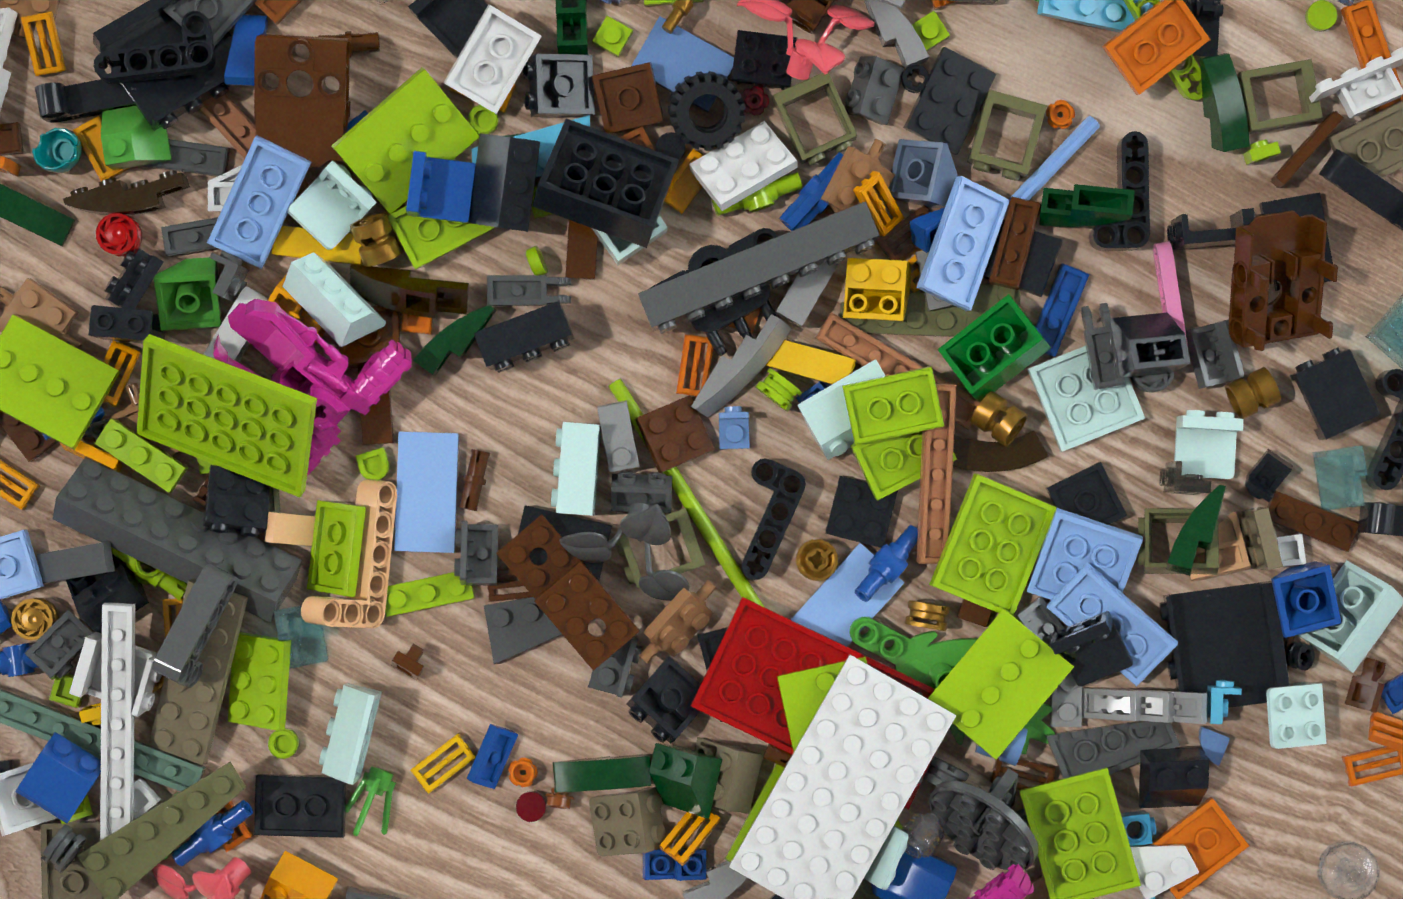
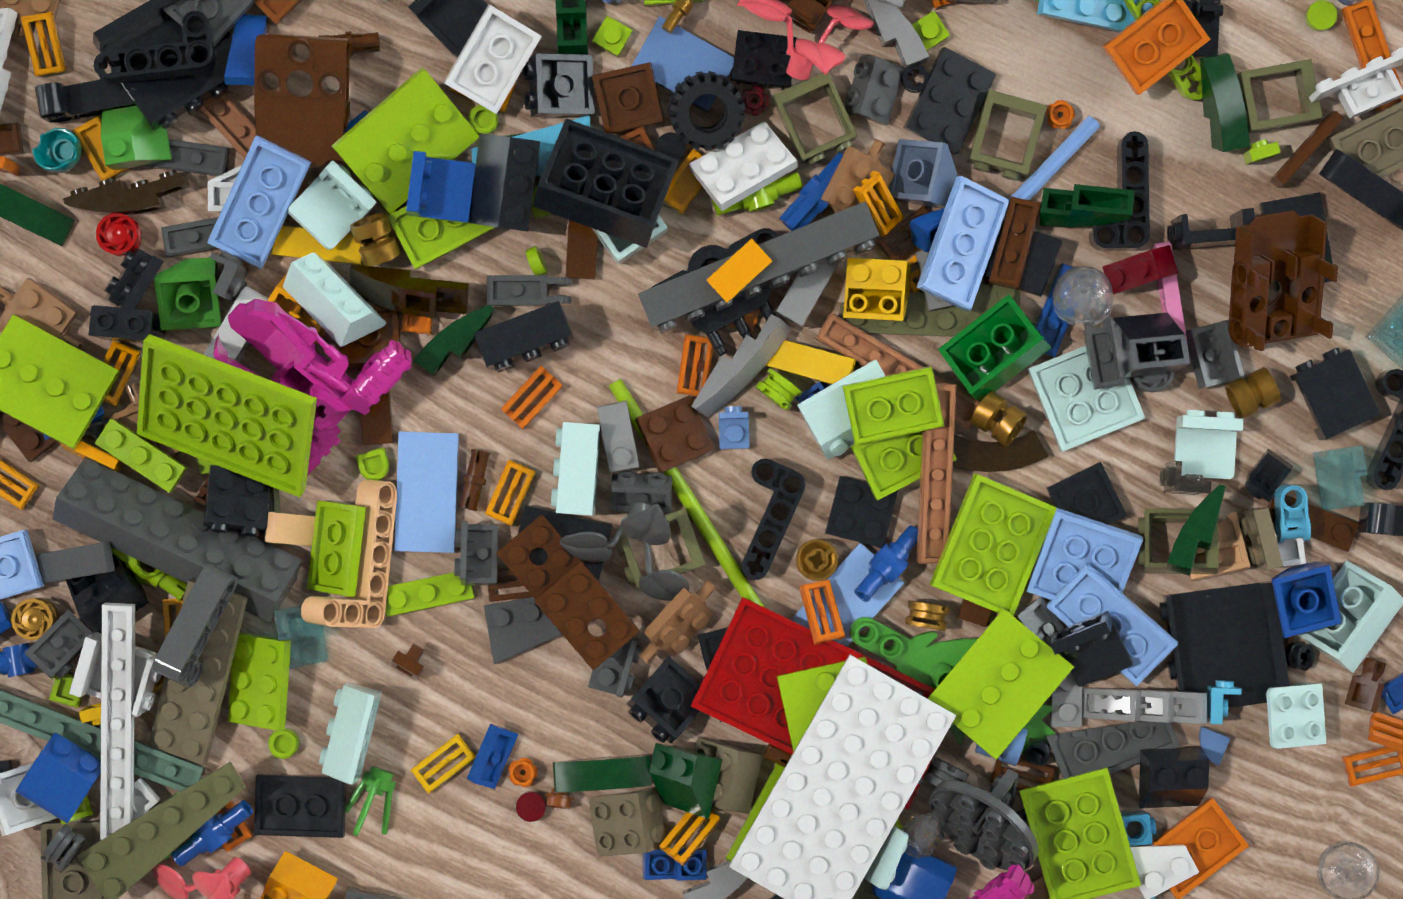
(500, 515): none -> light orange tile
(514, 415): none -> orange tile
(739, 270): none -> light orange tile
(811, 615): none -> orange tile
(1038, 752): none -> black hinge
(1083, 296): none -> clear cylinder
(1141, 269): none -> dark red brick
(1291, 516): none -> medium azure piece

